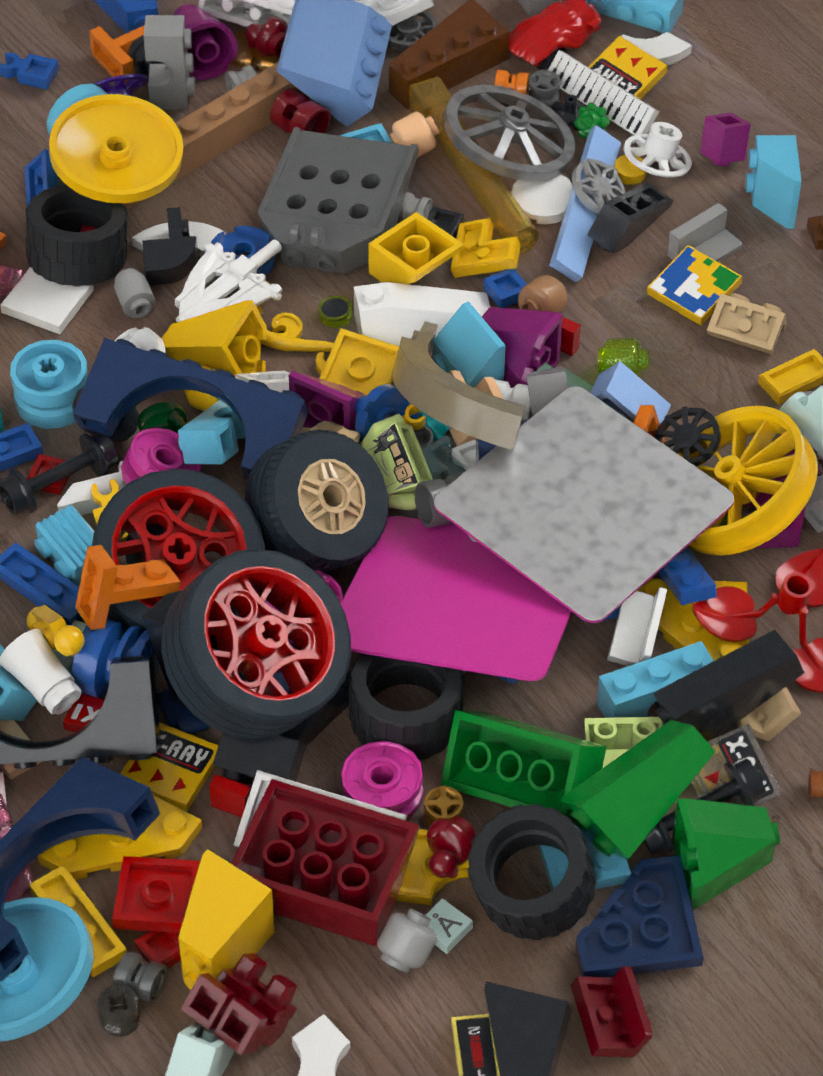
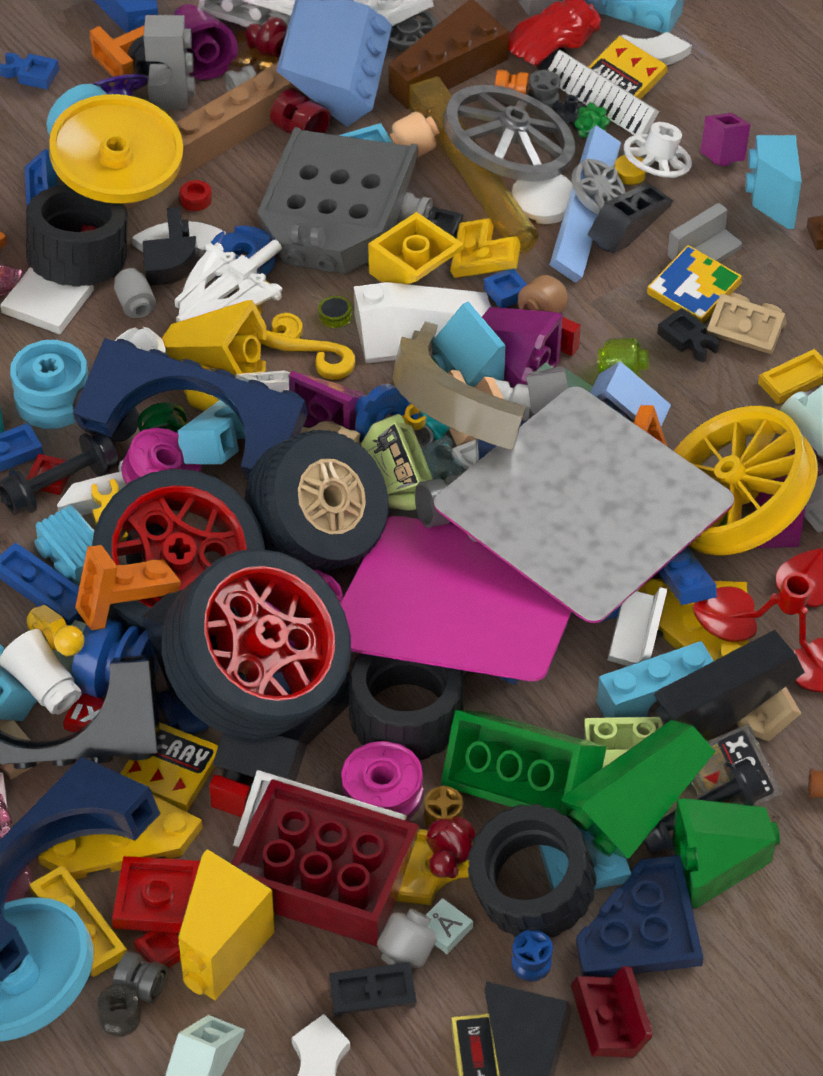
(195, 195): none -> red tile
(241, 1005): dark red hips -> none
(360, 362): yellow tile -> none
(372, 989): none -> black hinge
(535, 945): none -> blue wheel
(686, 332): none -> black plate
(688, 436): black wheel -> none

